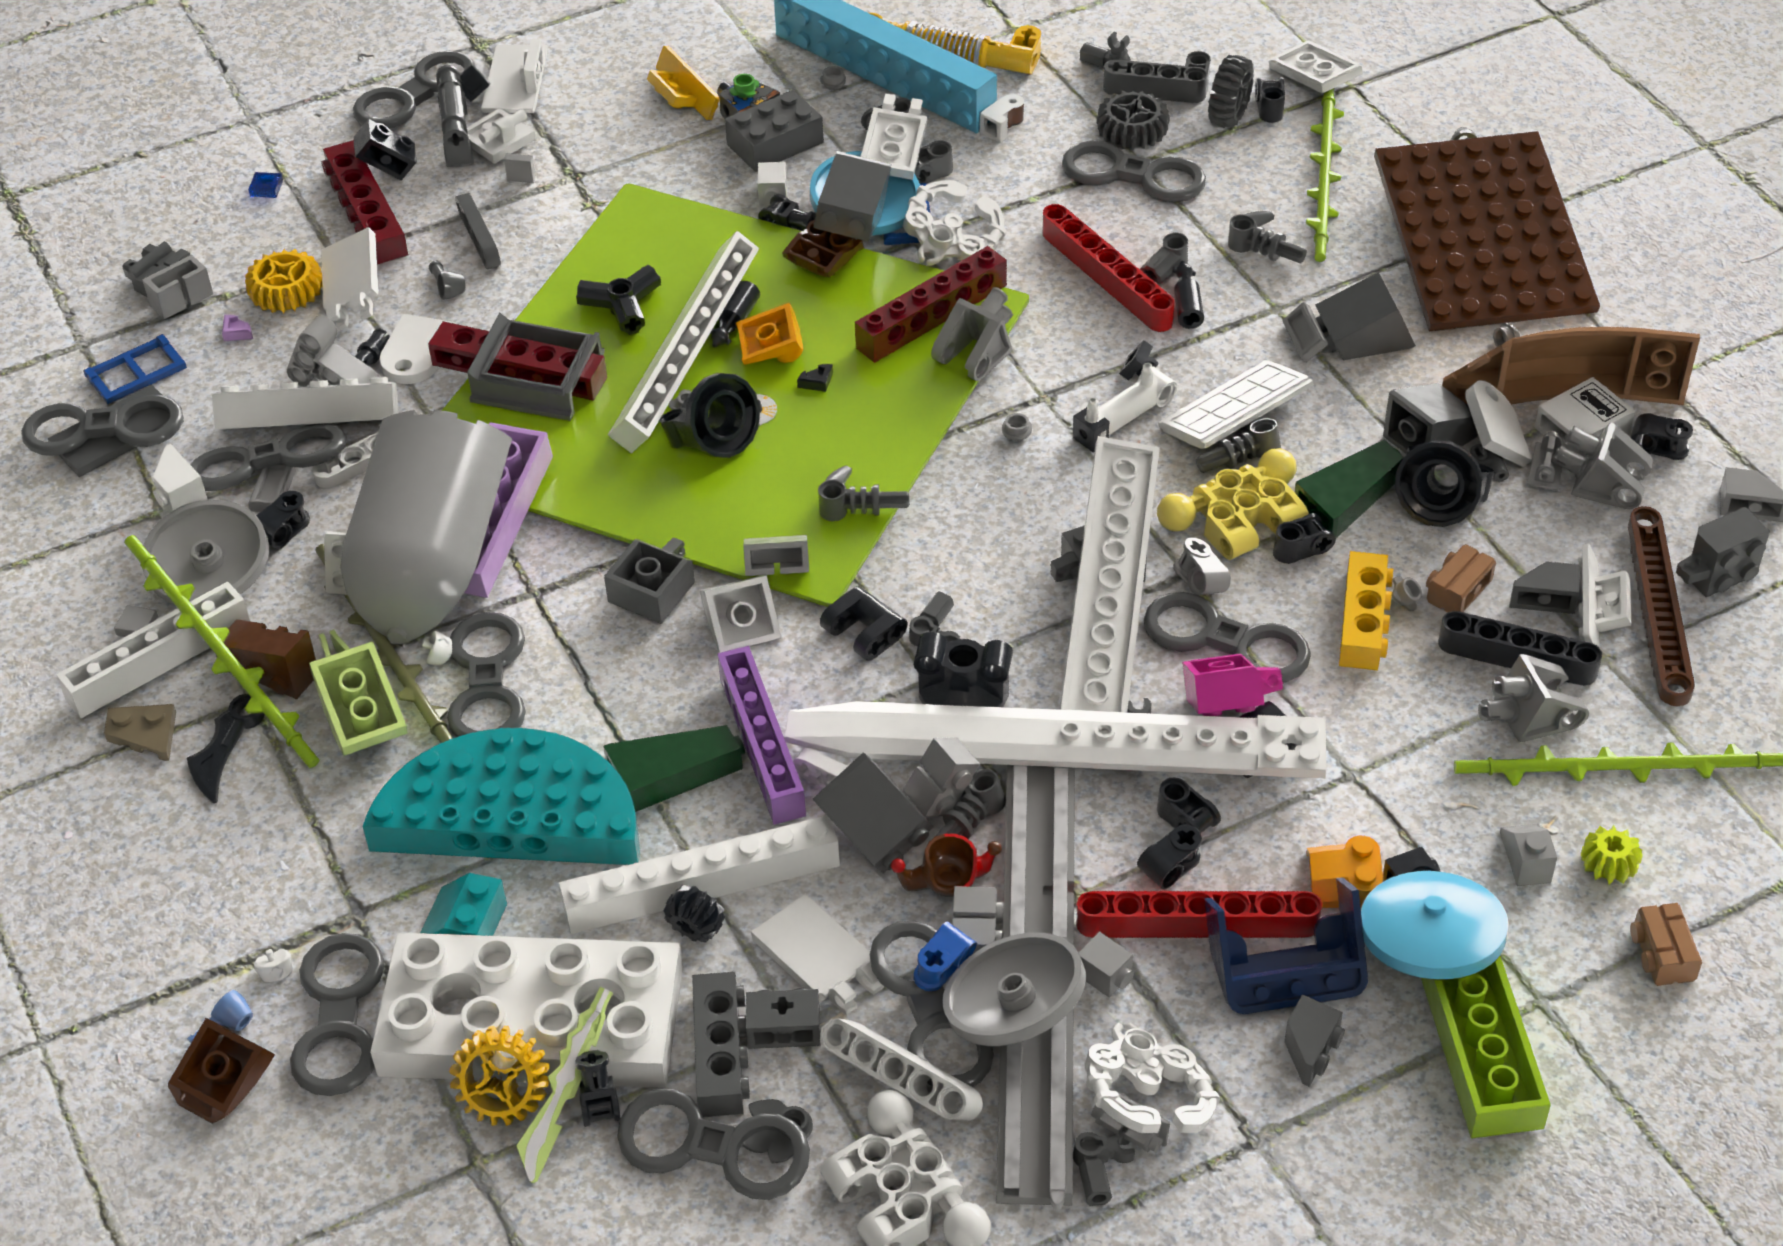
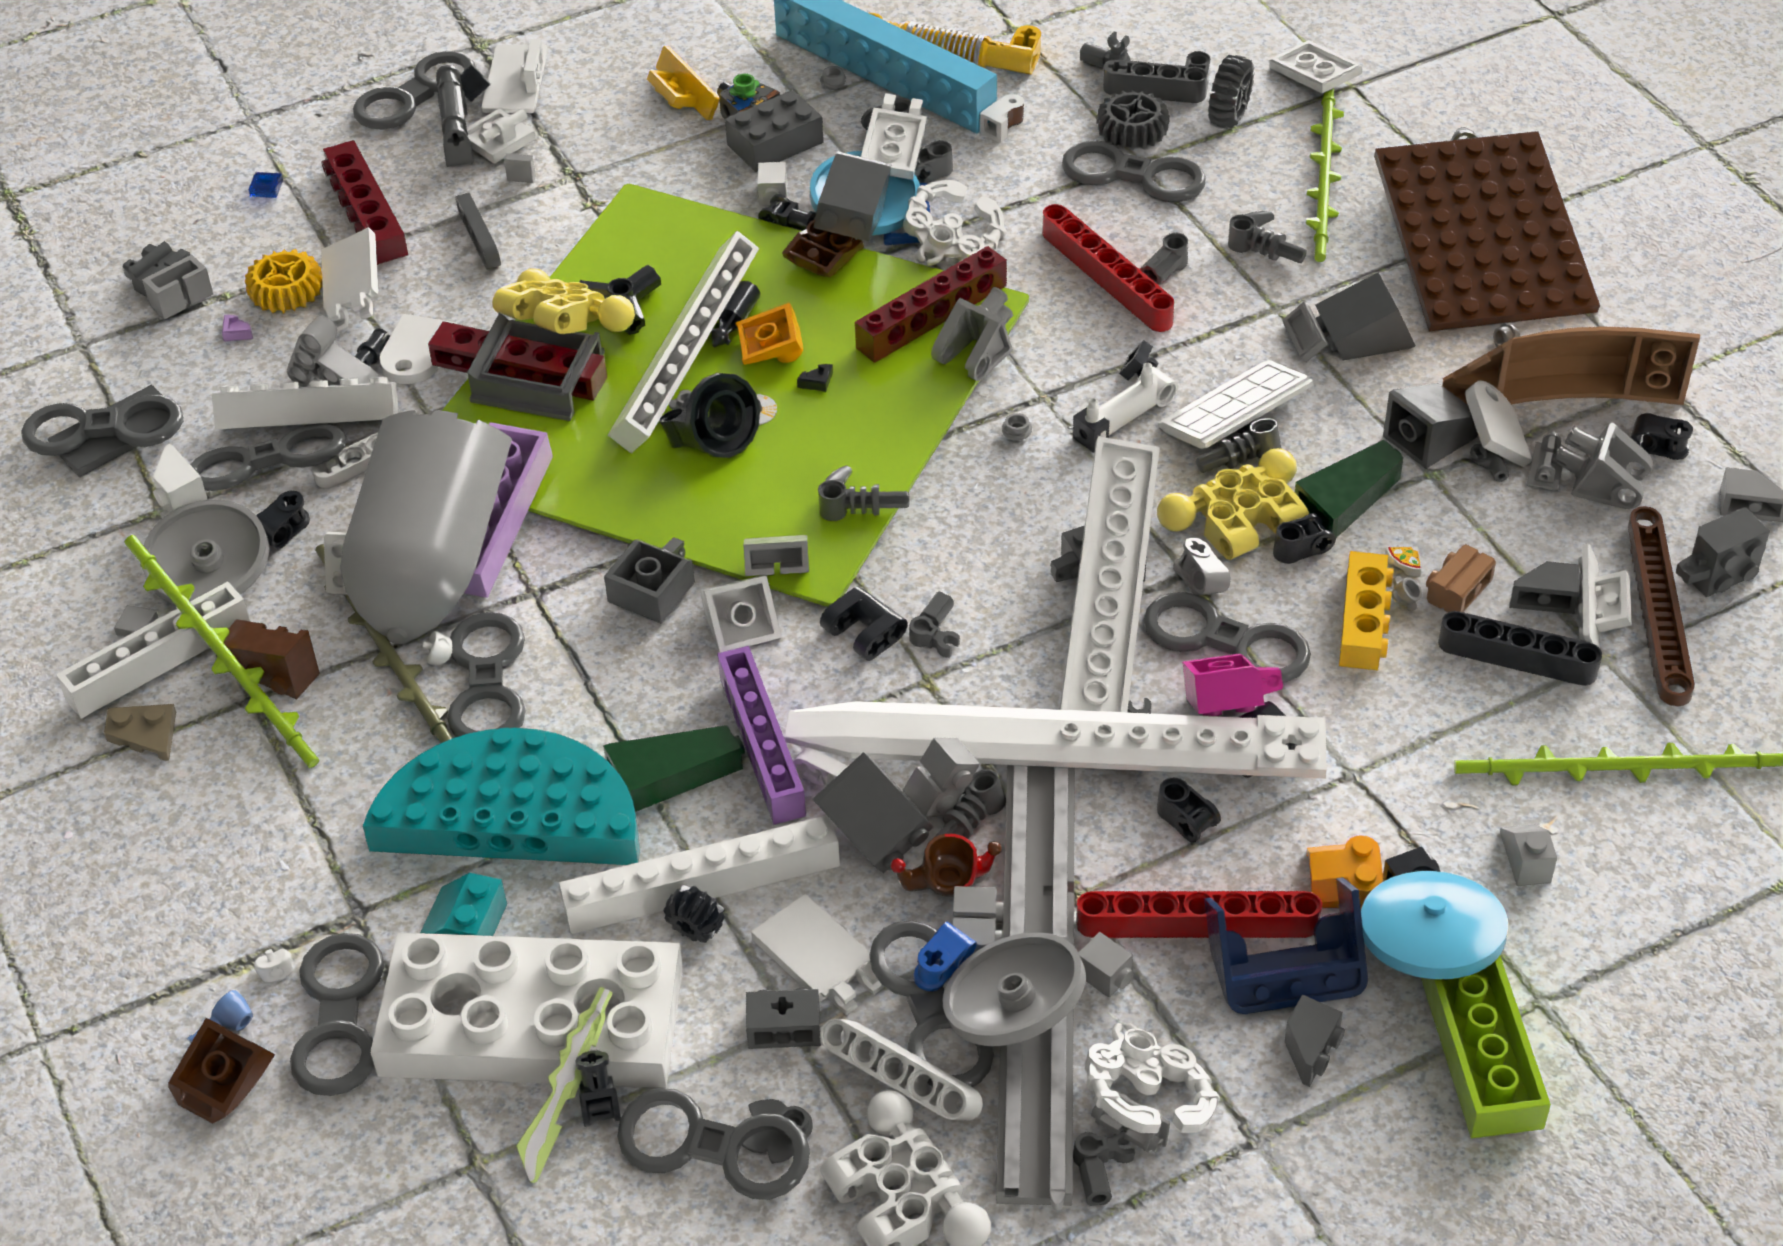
(142, 379): blue window -> none
(209, 763): black piece -> none
(270, 484): light grey tile -> none
(356, 695): yellowish green slope -> none
(385, 149): black brick -> none
(449, 283): dark grey bar -> none
(510, 1101): yellow gear -> none
(561, 304): none -> light yellow connector
(719, 1093): dark grey brick -> none
(962, 671): black piece -> none
(1171, 856): black piece -> none
(1187, 297): black wheel -> none
(1270, 99): black piece -> none
(1406, 559): none -> tile
(1427, 498): black piece -> none
(1530, 704): light grey piece -> none
(1587, 407): white brick -> none
(1611, 854): neon yellow gear -> none
(1666, 944): medium nougat brick -> none

